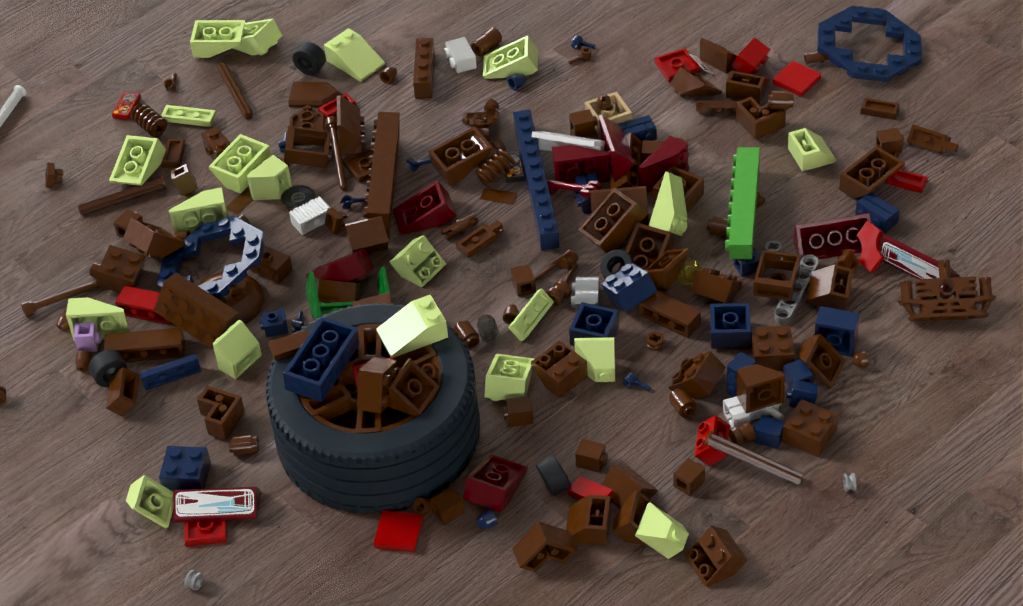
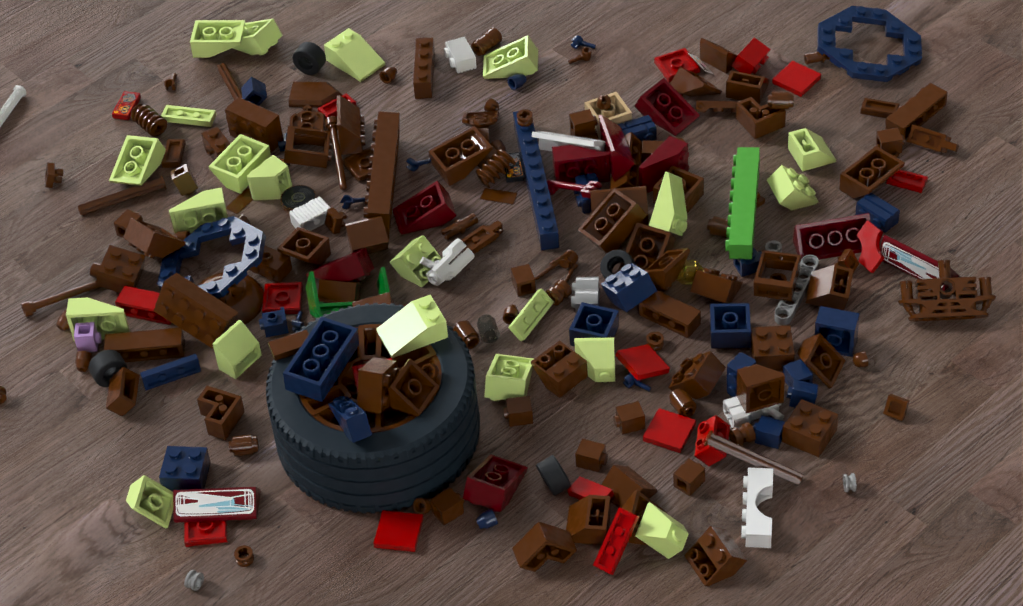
(246, 561): none -> reddish brown bush
(254, 91): none -> dark blue brick
(254, 122): none -> reddish brown brick
(283, 295): none -> red tile
(306, 246): none -> reddish brown slope
(351, 418): none -> dark blue slope
(441, 269): none -> white piece
(524, 117): none -> reddish brown bush
(616, 540): none -> red tile
(629, 417): none -> reddish brown brick
(642, 362): none -> red tile
(666, 108): none -> dark red slope
(669, 430): none -> red tile
(758, 526): none -> white arch
(791, 189): none -> yellowish green slope
(896, 407): none -> reddish brown tile
(917, 109): none -> reddish brown brick

